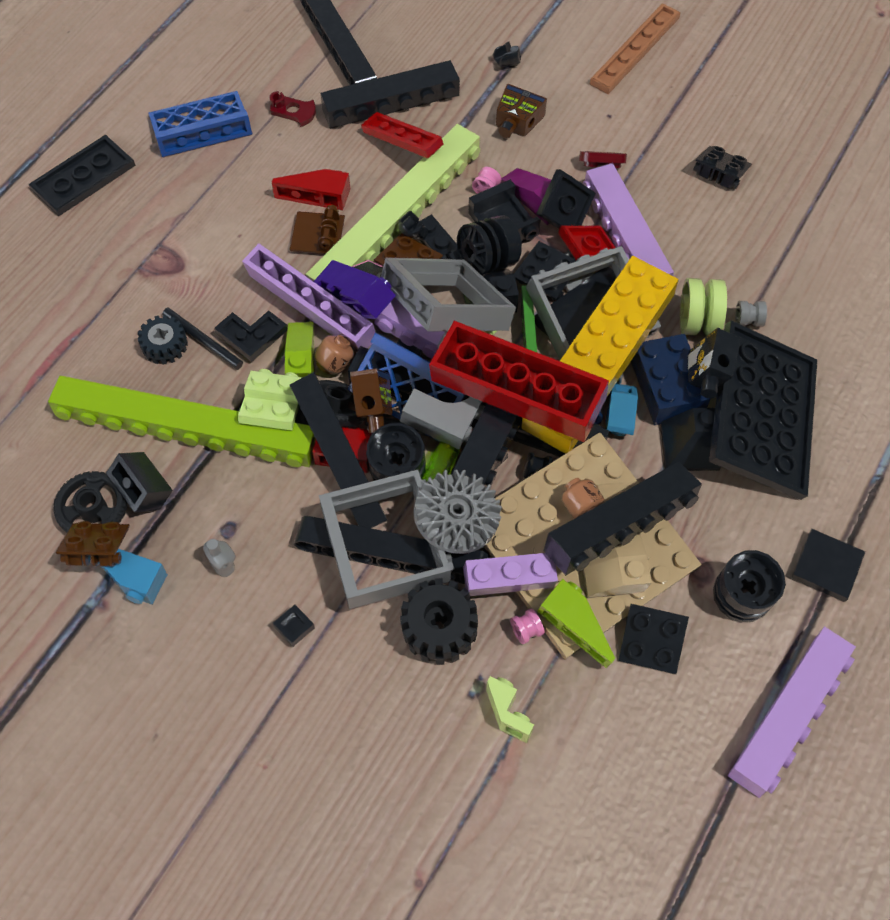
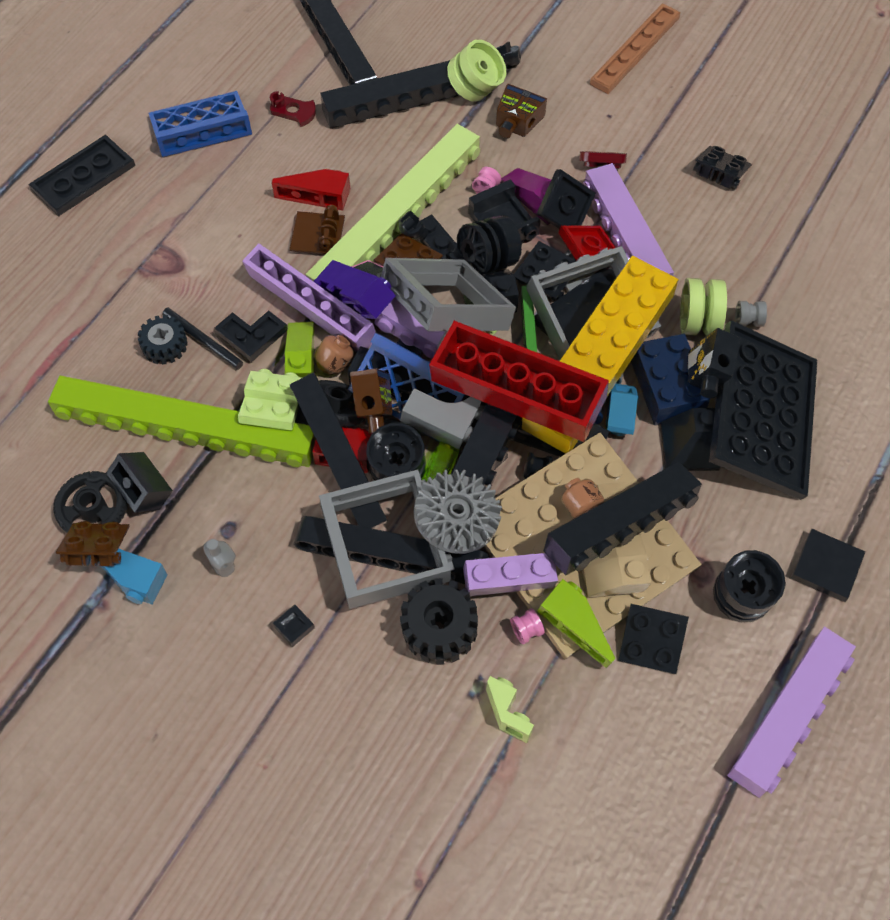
(402, 134): red plate -> none
(476, 70): none -> yellowish green wheel

